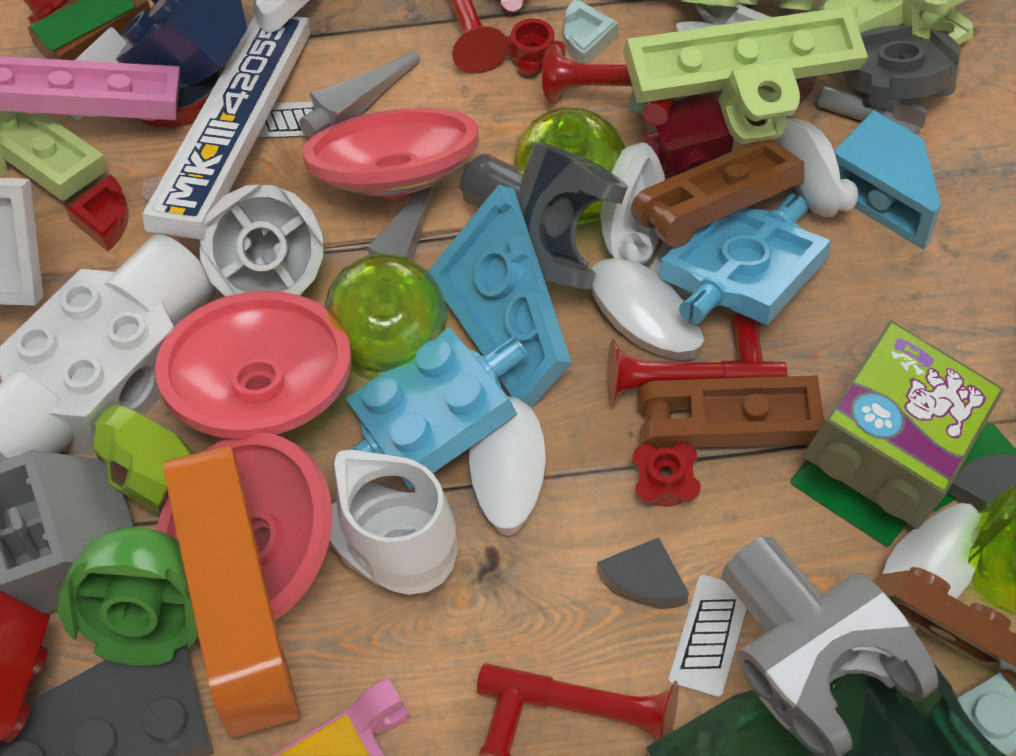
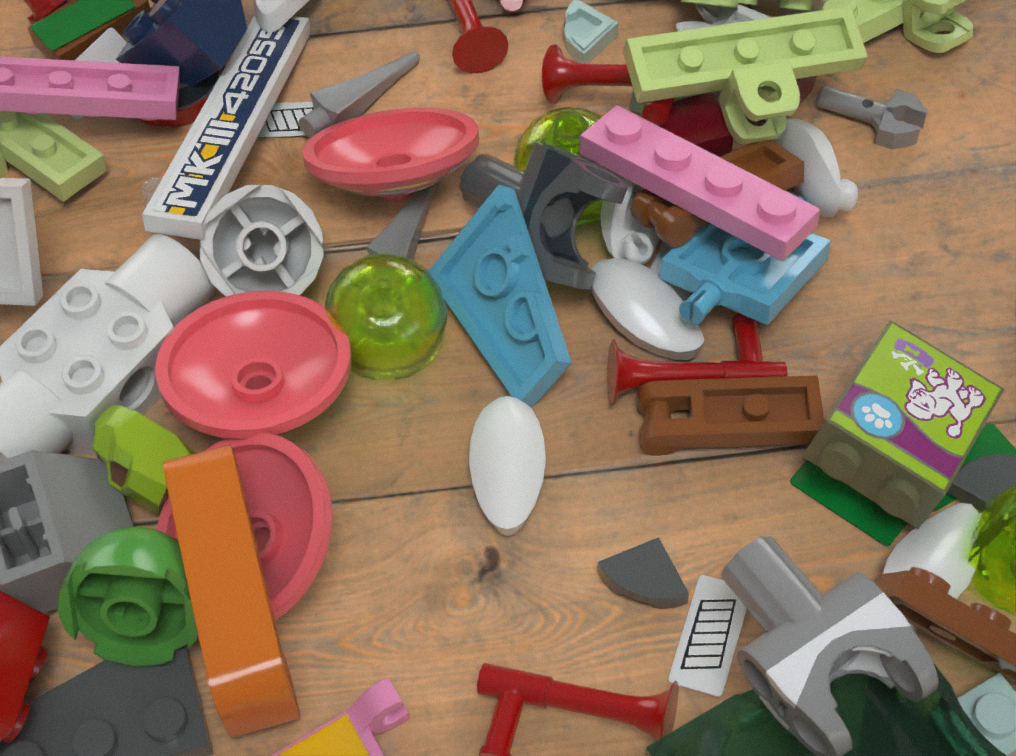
(101, 212): red tile -> none
(389, 534): white helmet -> none
(436, 402): medium azure plate -> none
(529, 44): red plate -> none
(666, 490): red plate -> none
(700, 182): none -> bright pink plate
(891, 177): medium azure slope -> none
(905, 66): dark grey plate -> none

